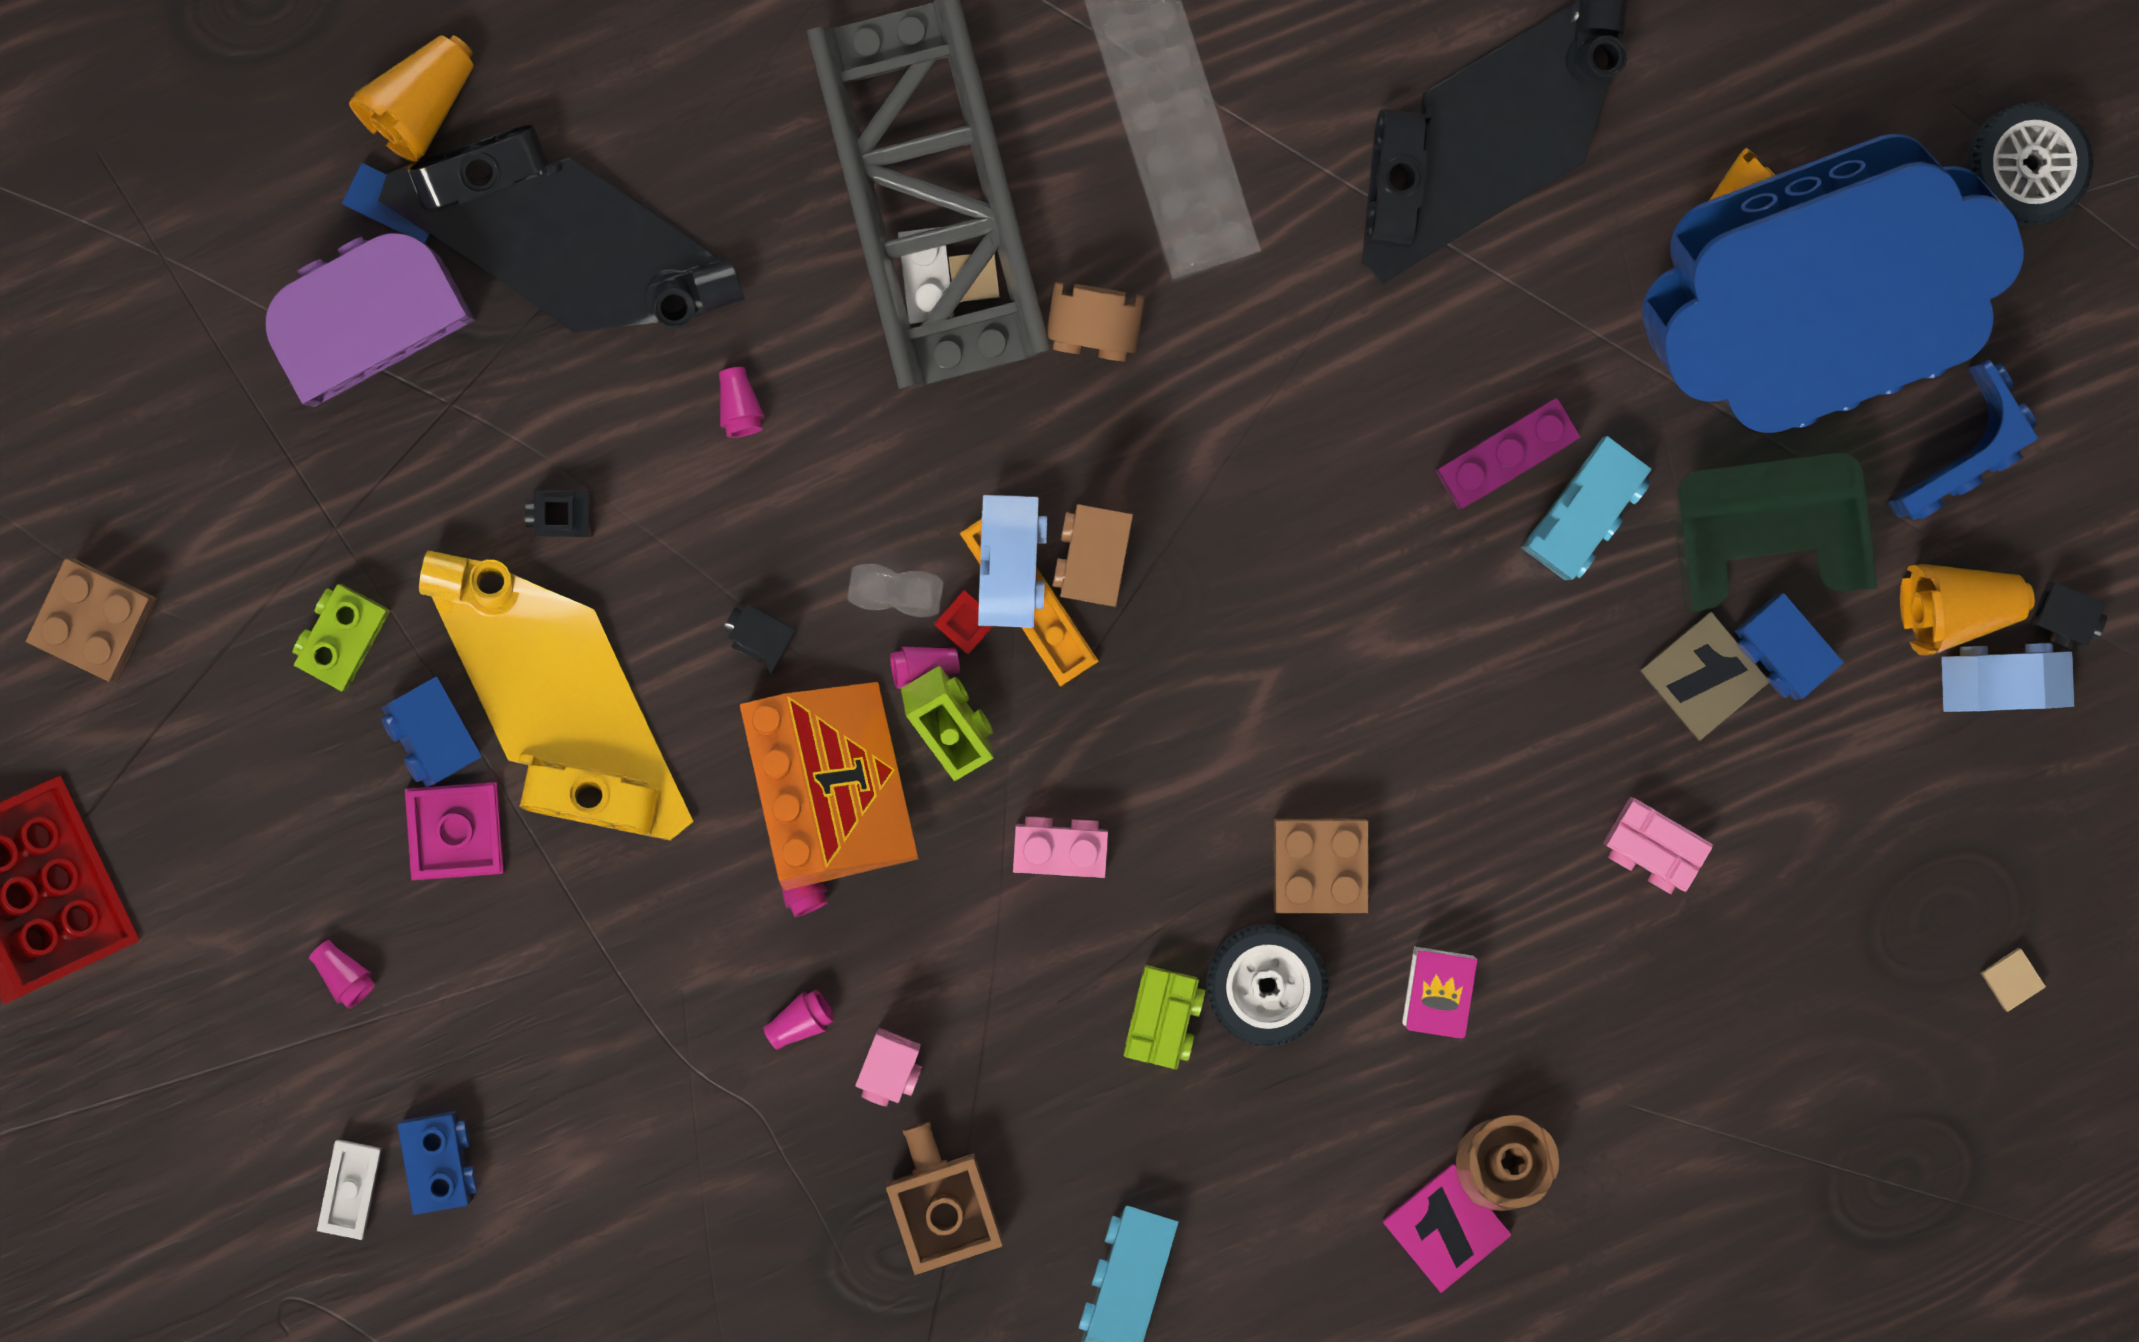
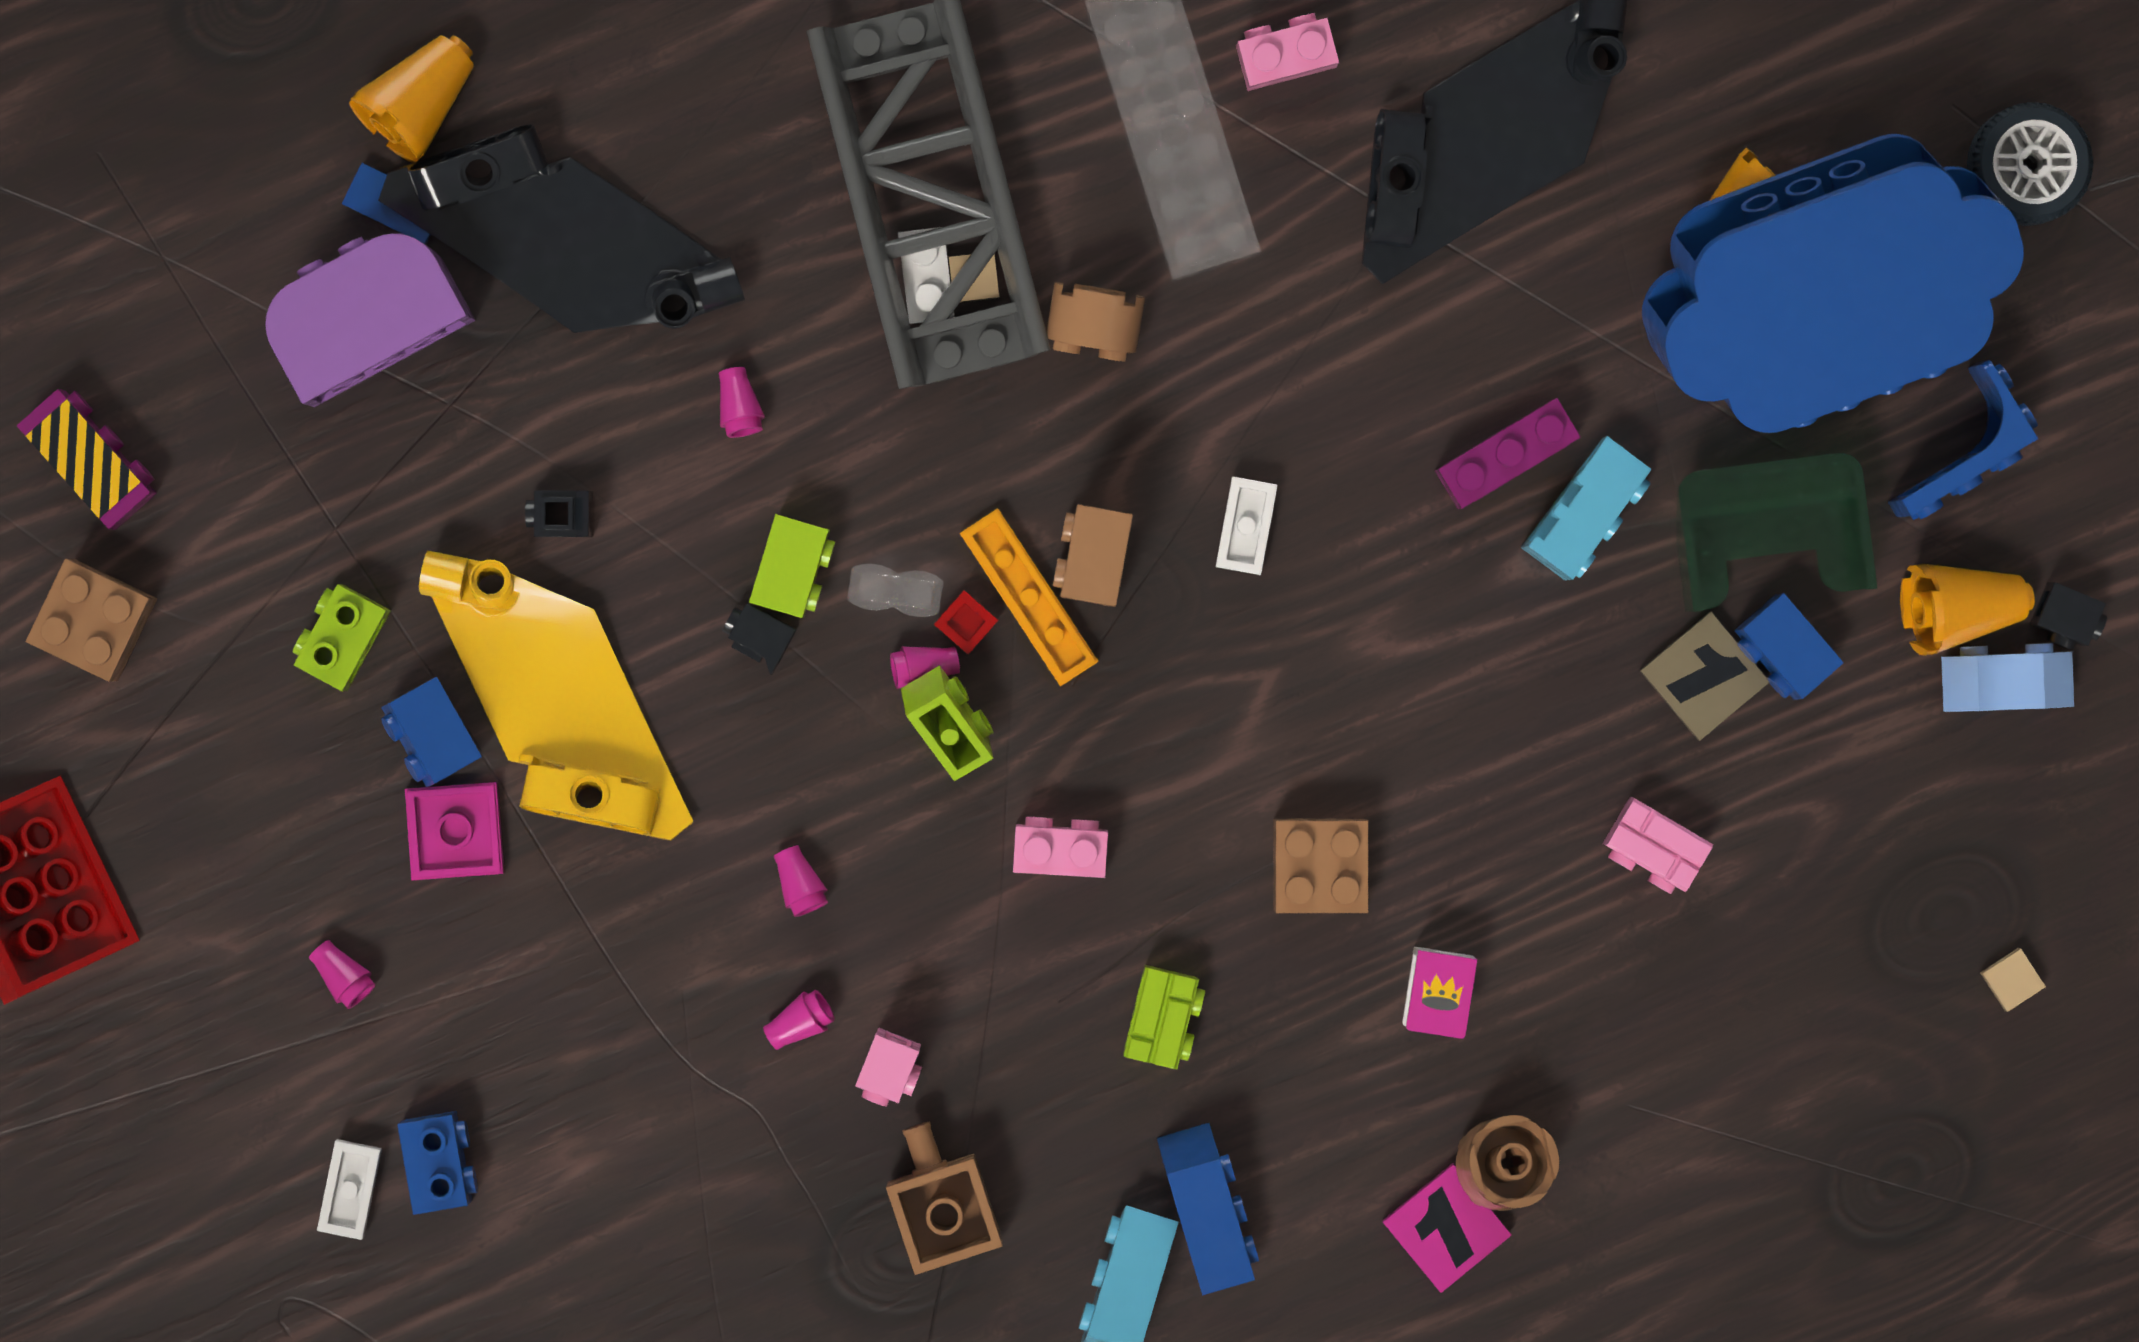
(88, 457): none -> brick
(791, 567): none -> lime brick
(828, 783): orange slope -> none
(1009, 561): light blue brick -> none
(1207, 1209): none -> blue wedge
(1246, 525): none -> white plate
(1274, 1015): wheel -> none
(1286, 53): none -> bright pink brick

